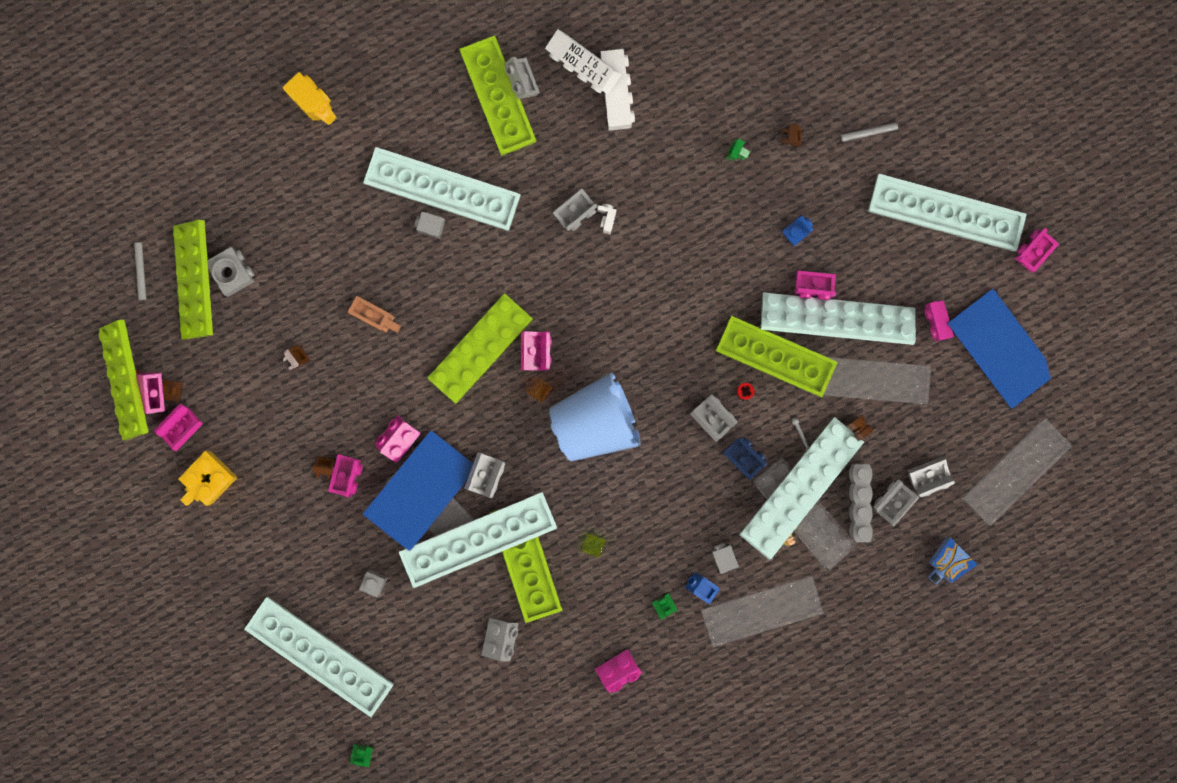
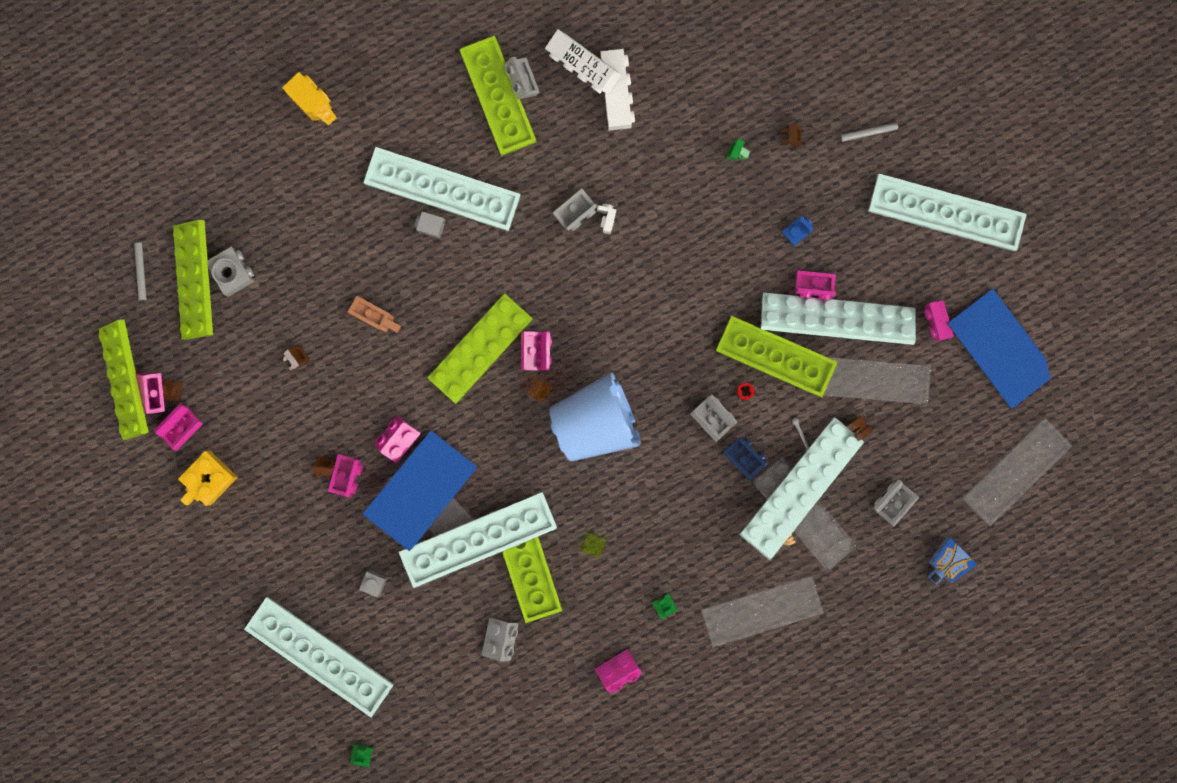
(485, 475): light grey bracket -> none
(702, 587): blue bracket -> none
(724, 558): light grey brick -> none
(860, 508): light grey brick -> none
(930, 477): light grey bracket -> none
(1037, 250): dark pink bracket -> none

